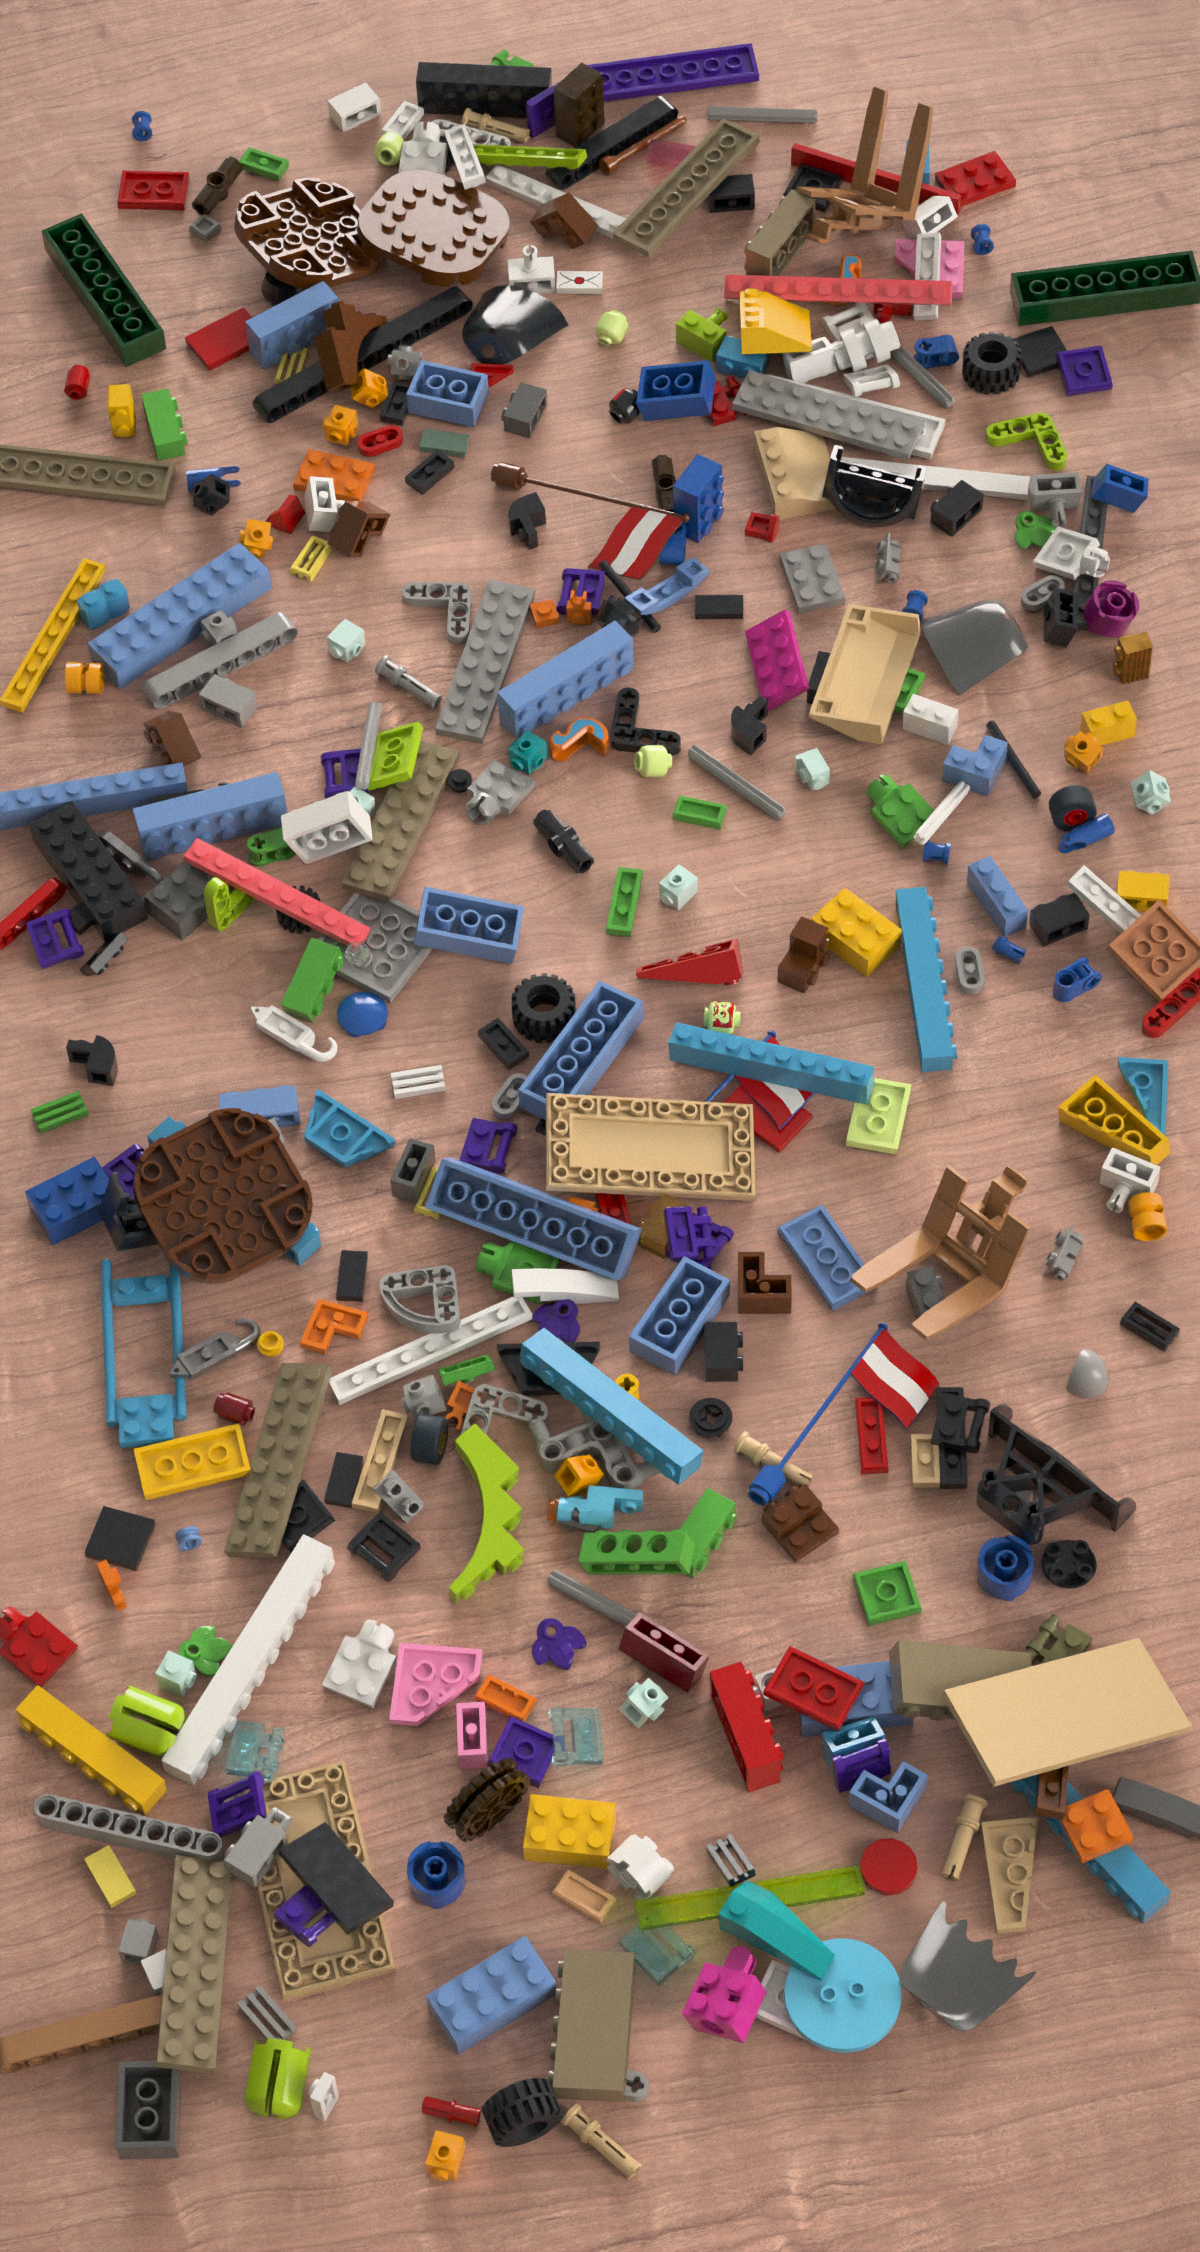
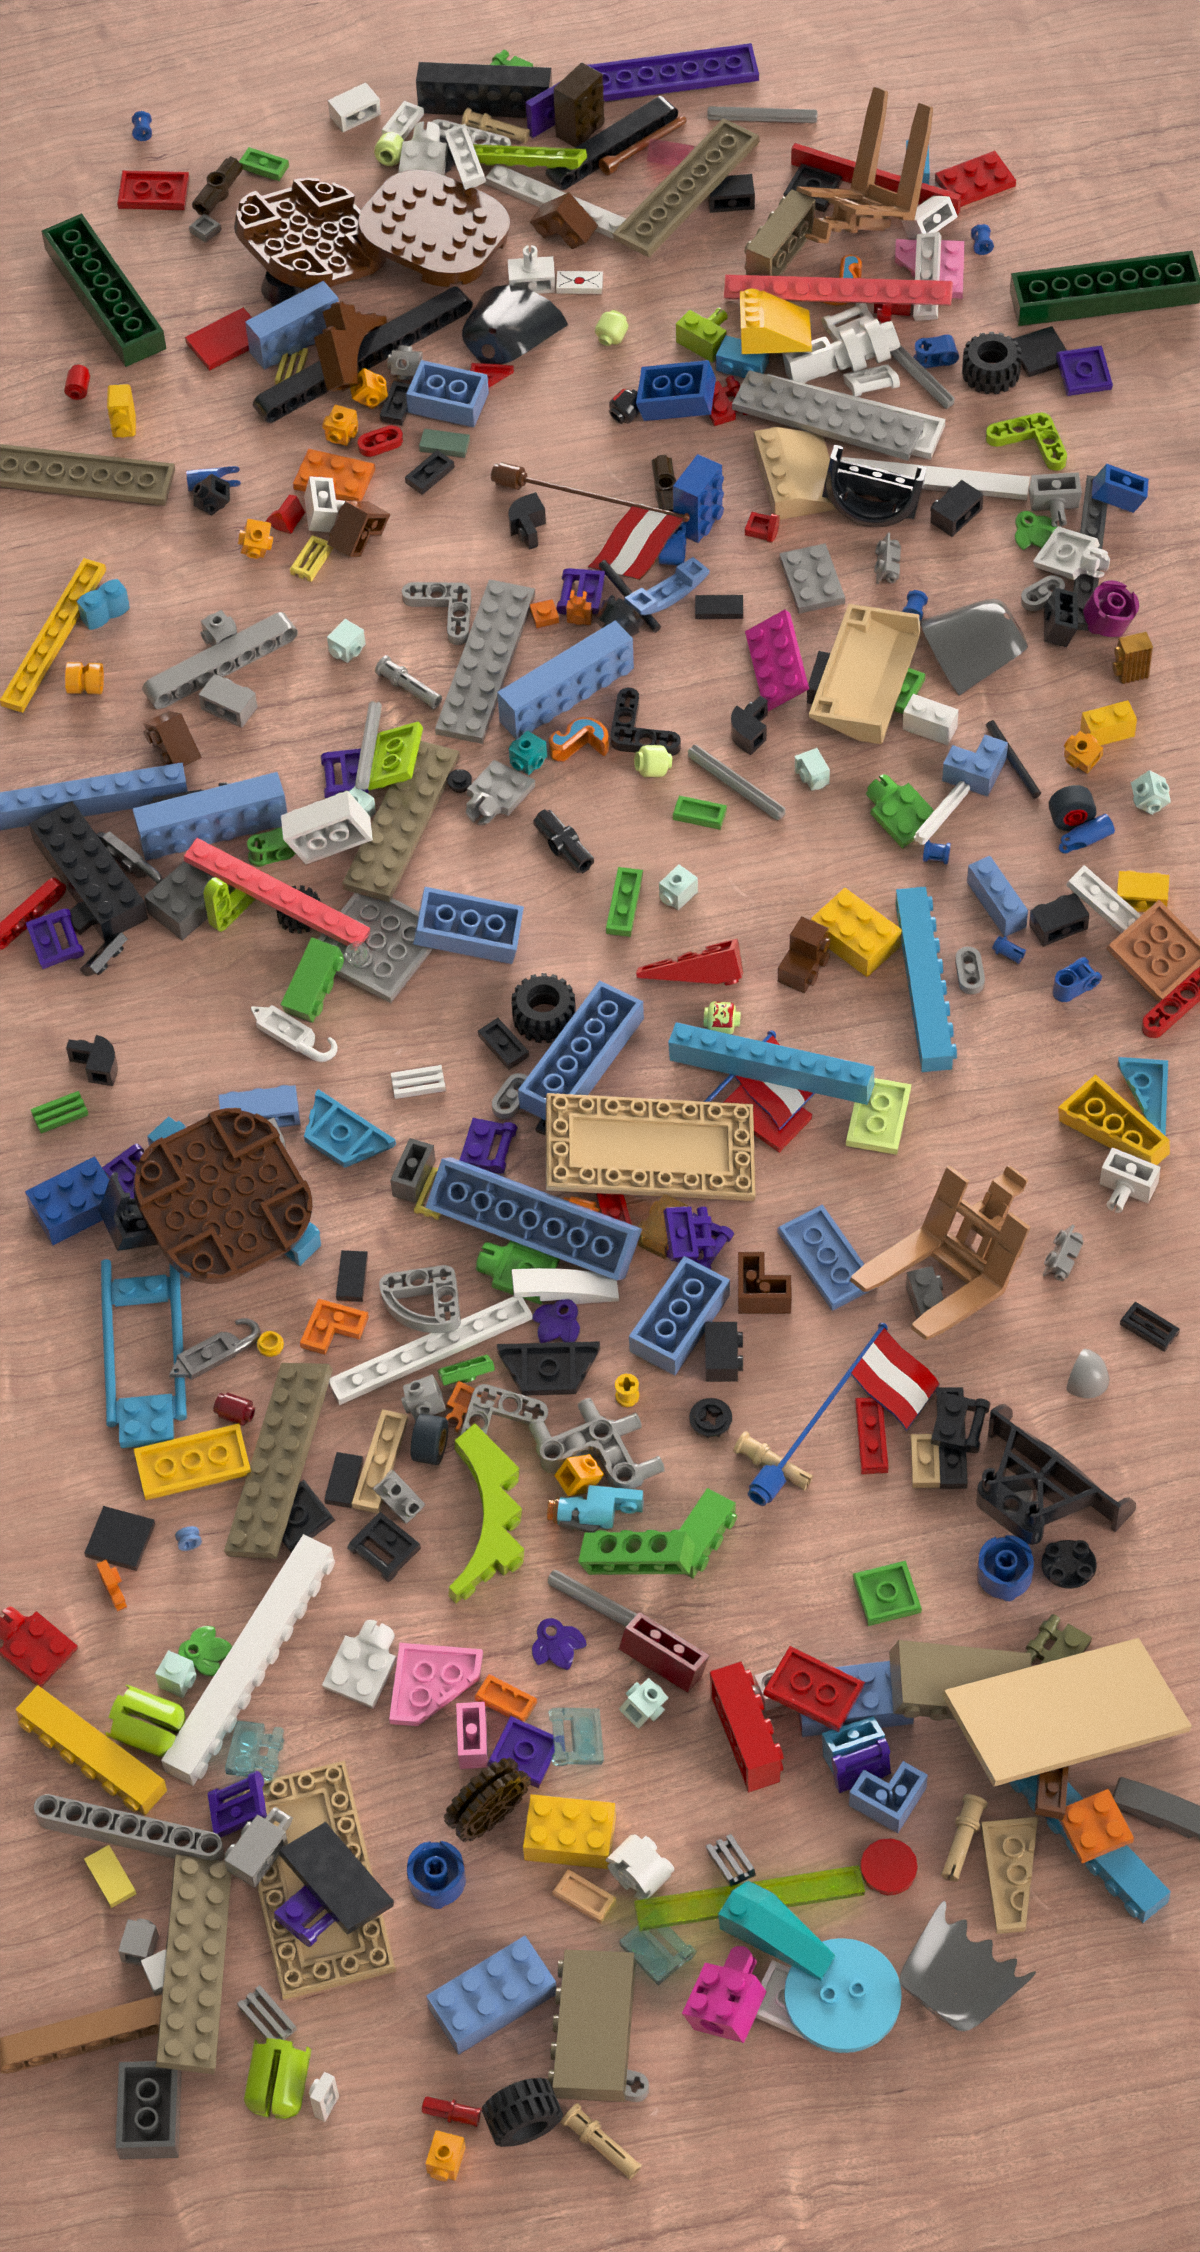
(164, 424): bright green brick -> none
(176, 615): medium blue brick -> none
(362, 1014): blue dish -> none
(524, 410): dark grey brick -> none
(611, 1406): brick -> none
(799, 1522): reddish brown plate -> none
(1147, 1216): light orange wheel -> none

